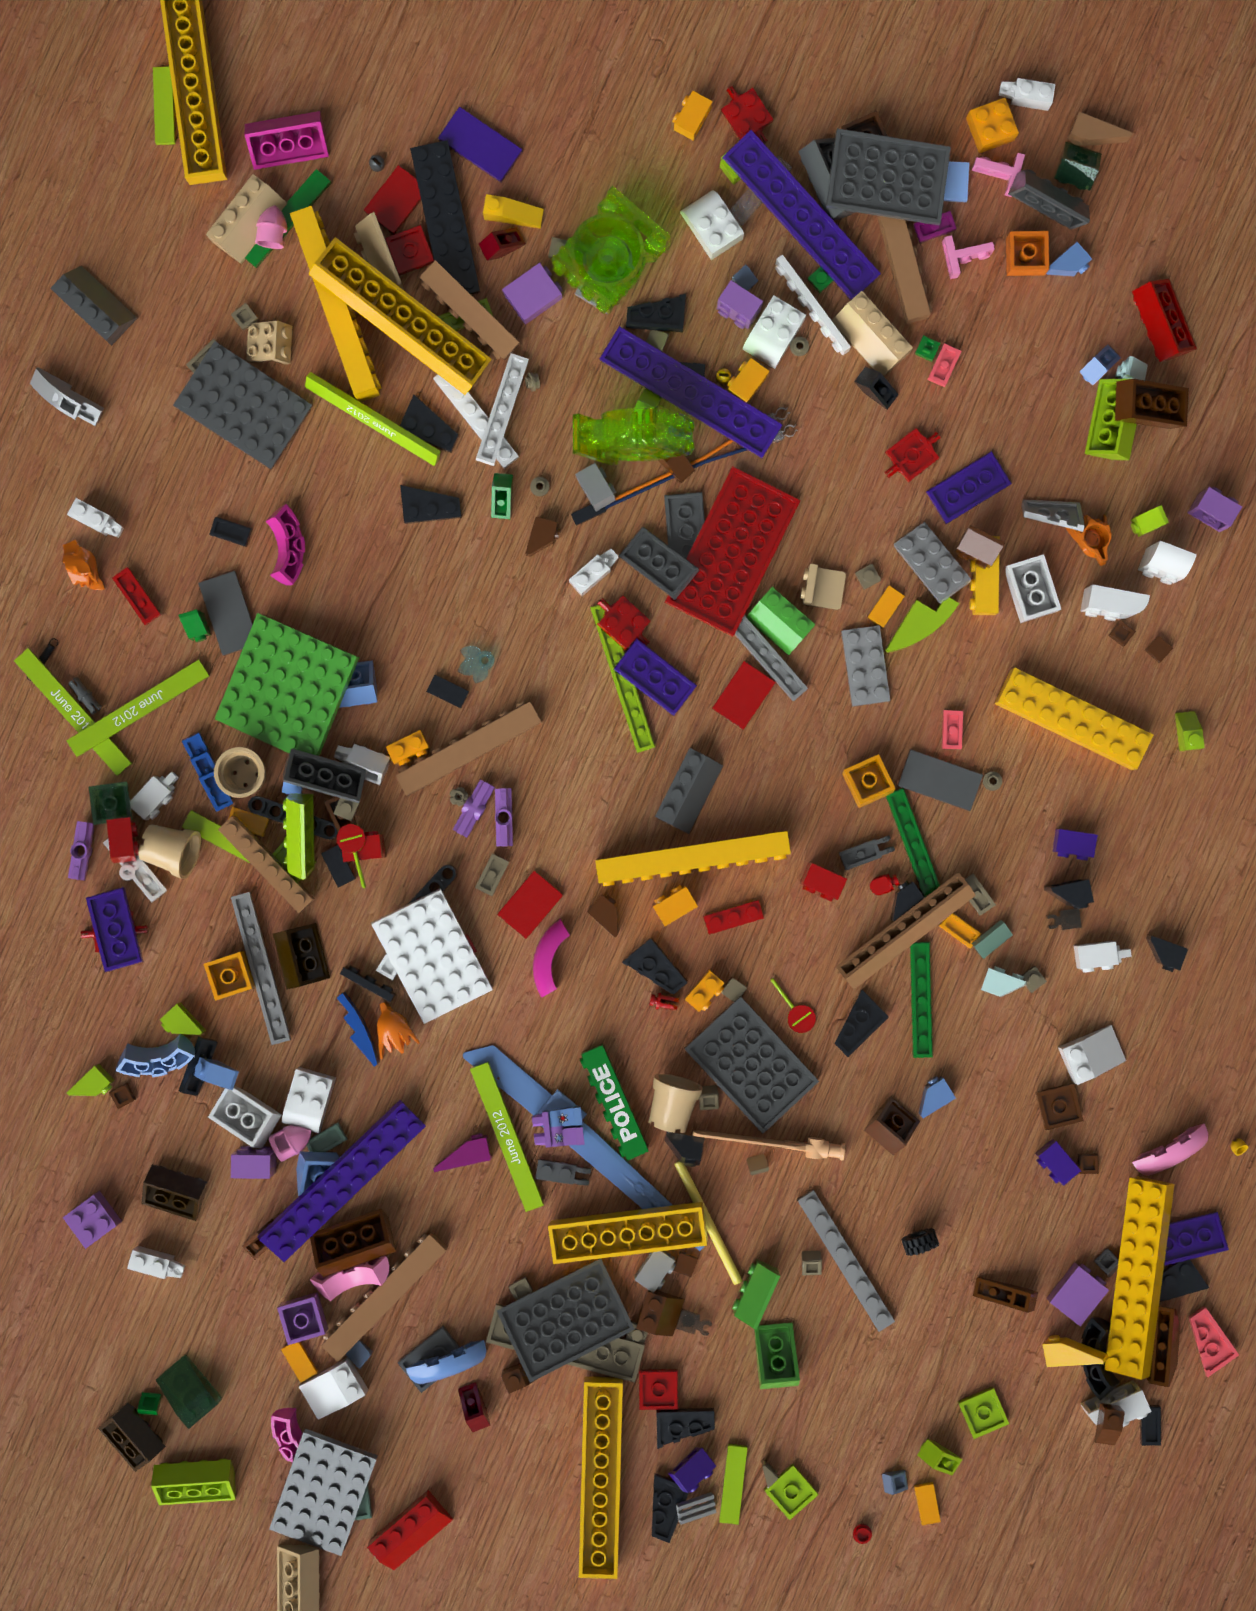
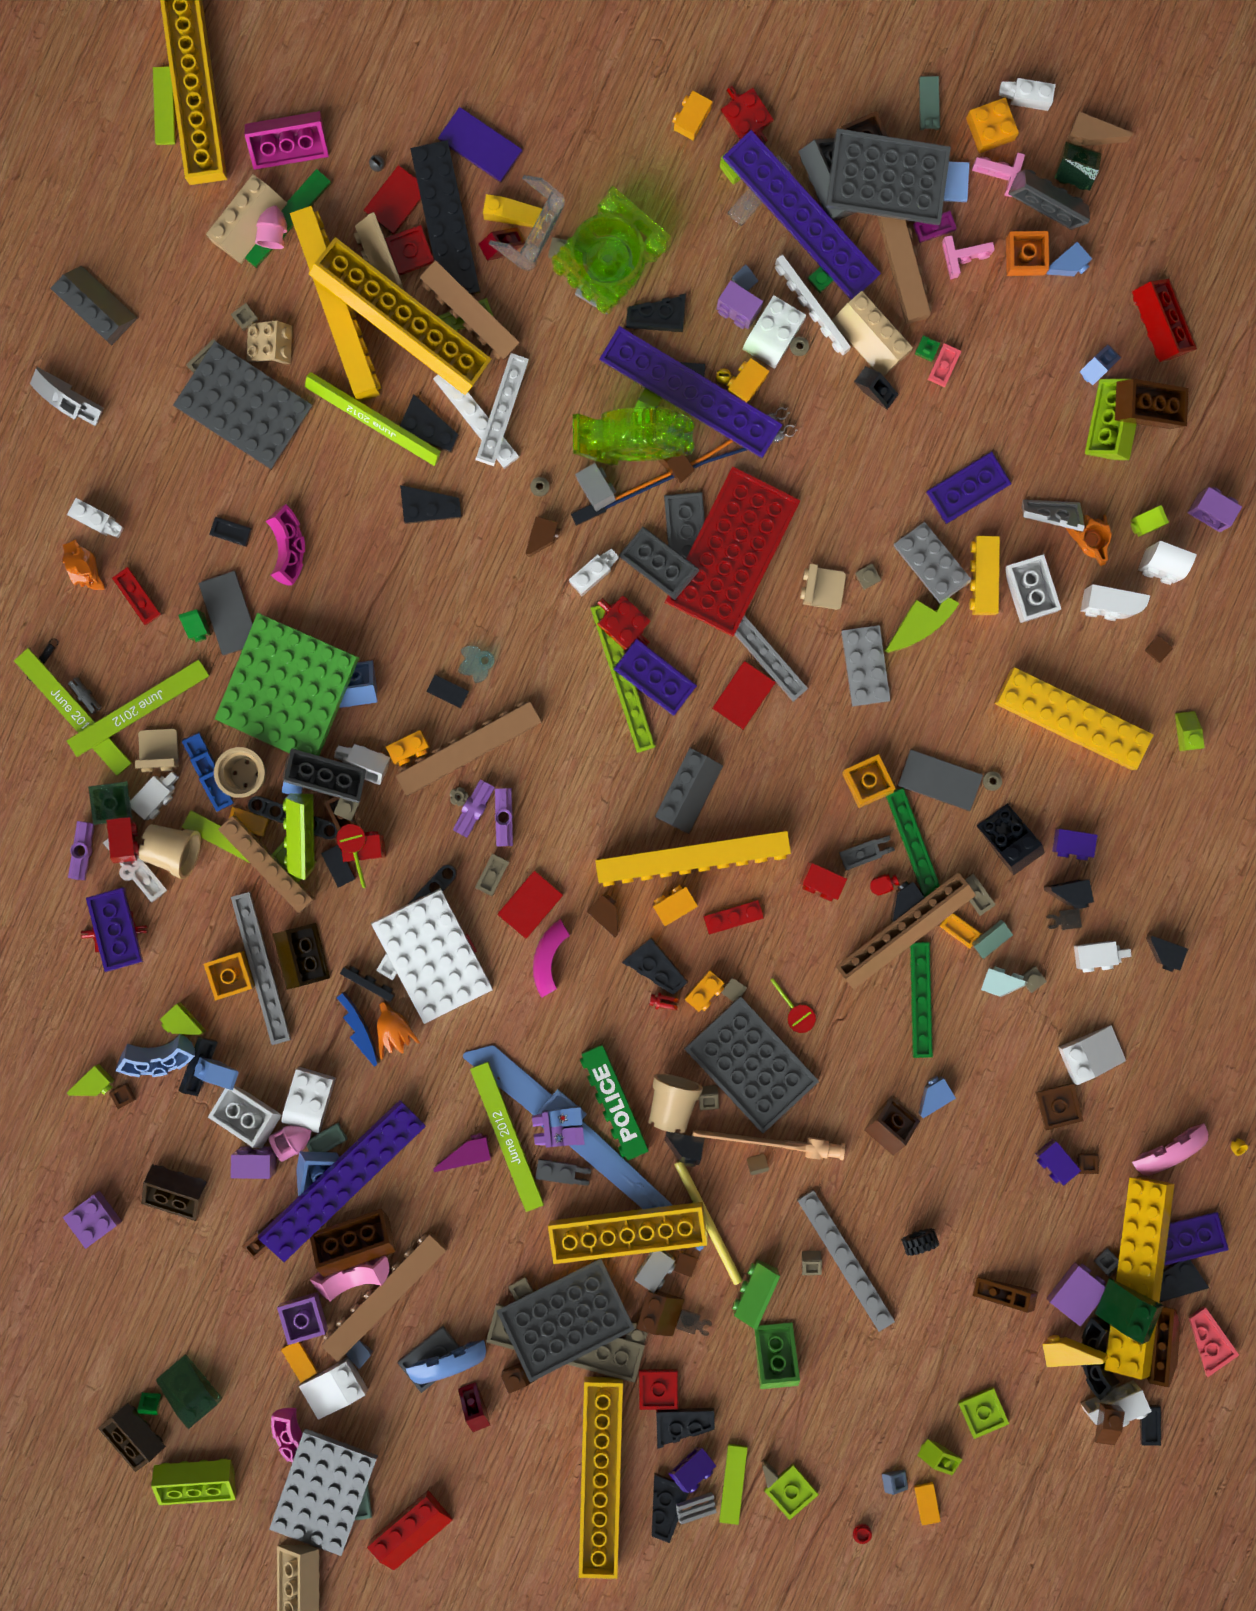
(155, 1263): white hinge -> none
(157, 750): none -> tan bracket
(501, 496): green slope -> none
(532, 381): dark tan plate -> none
(533, 293): medium lavender brick -> none
(542, 230): none -> clear windscreen
(657, 339): dark tan slope -> none
(712, 224): white brick -> none
(780, 621): bright green slope -> none
(860, 1024): black wing -> none
(885, 606): light orange tile -> none
(912, 455): red plate -> none
(929, 102): none -> sand green hinge
(952, 729): coral plate -> none
(979, 547): slope -> none
(1011, 839): none -> black slope
(1121, 633): reddish brown tile -> none
(1129, 1311): none -> dark green slope
(1132, 369): light aqua slope -> none

